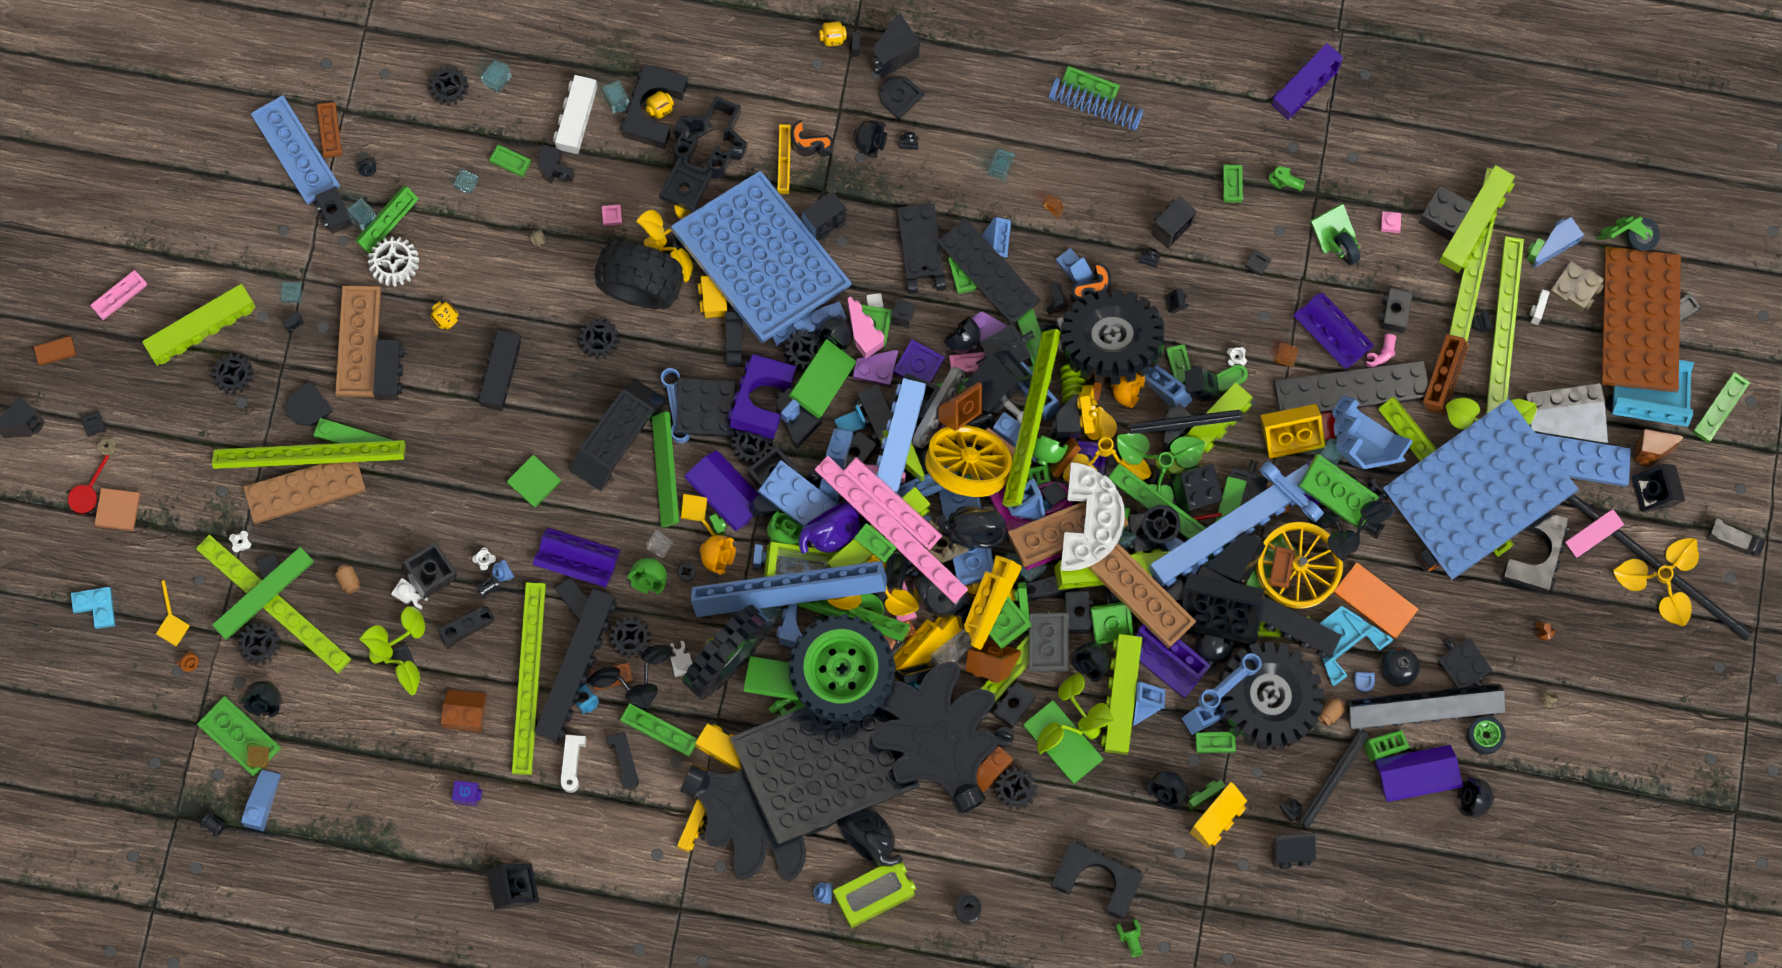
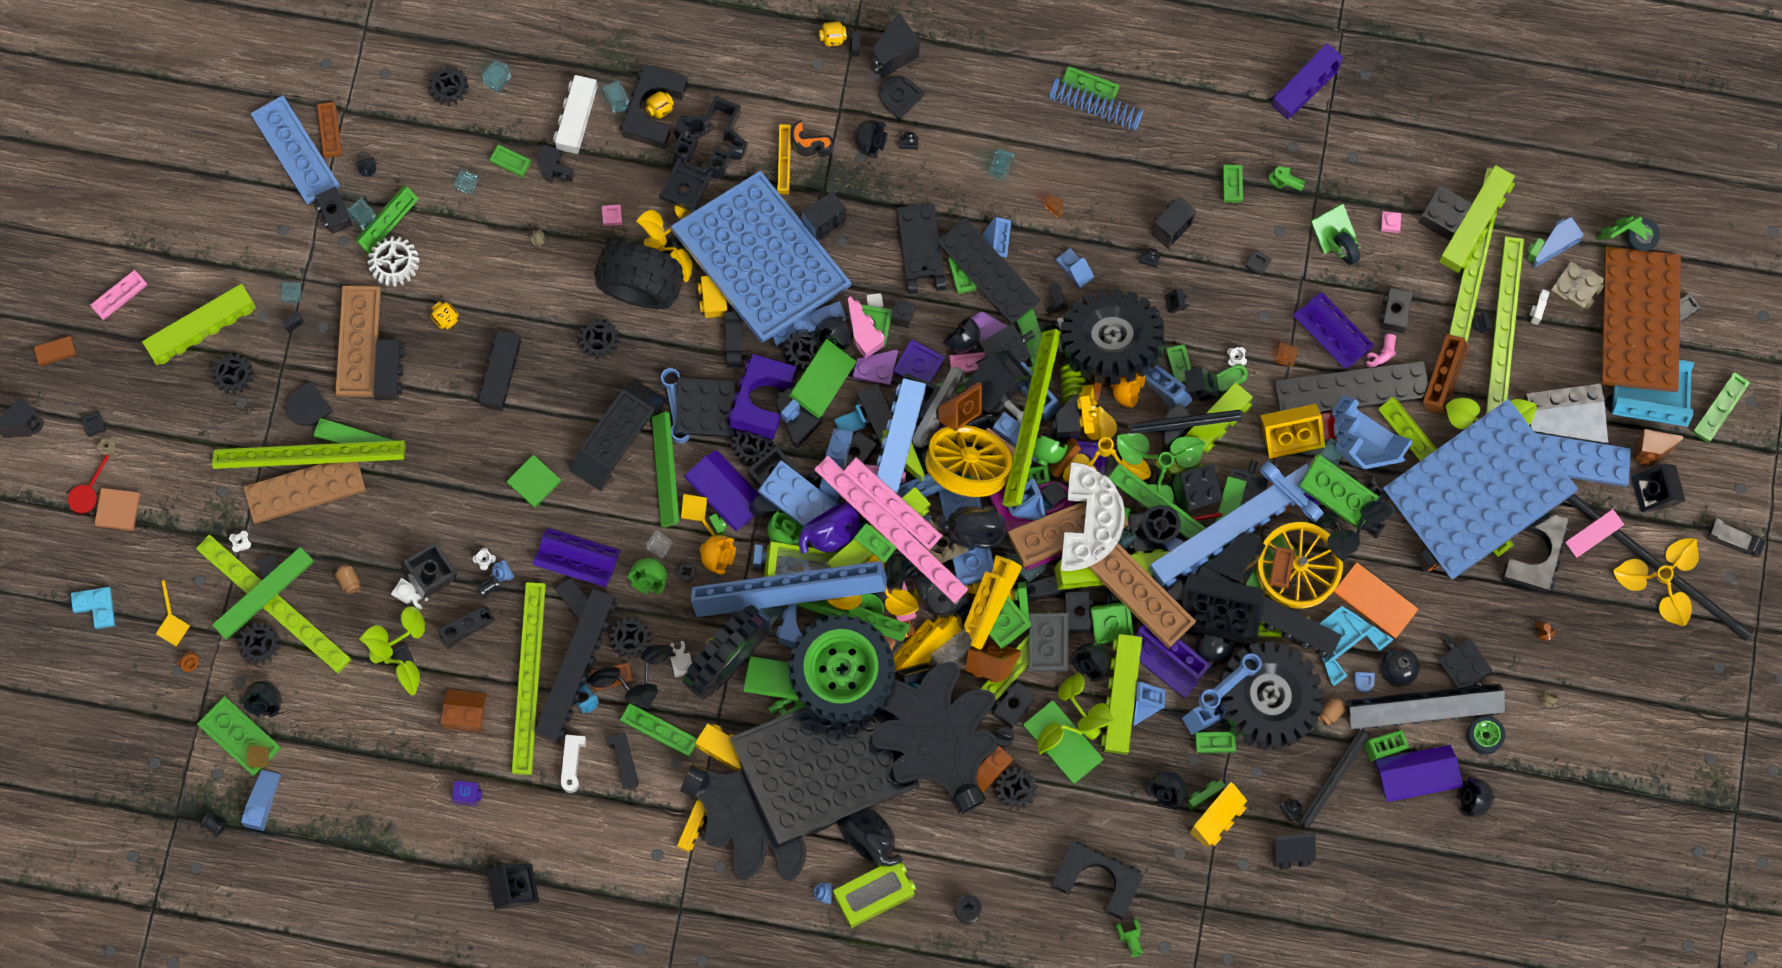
(1103, 283): black animal -> none

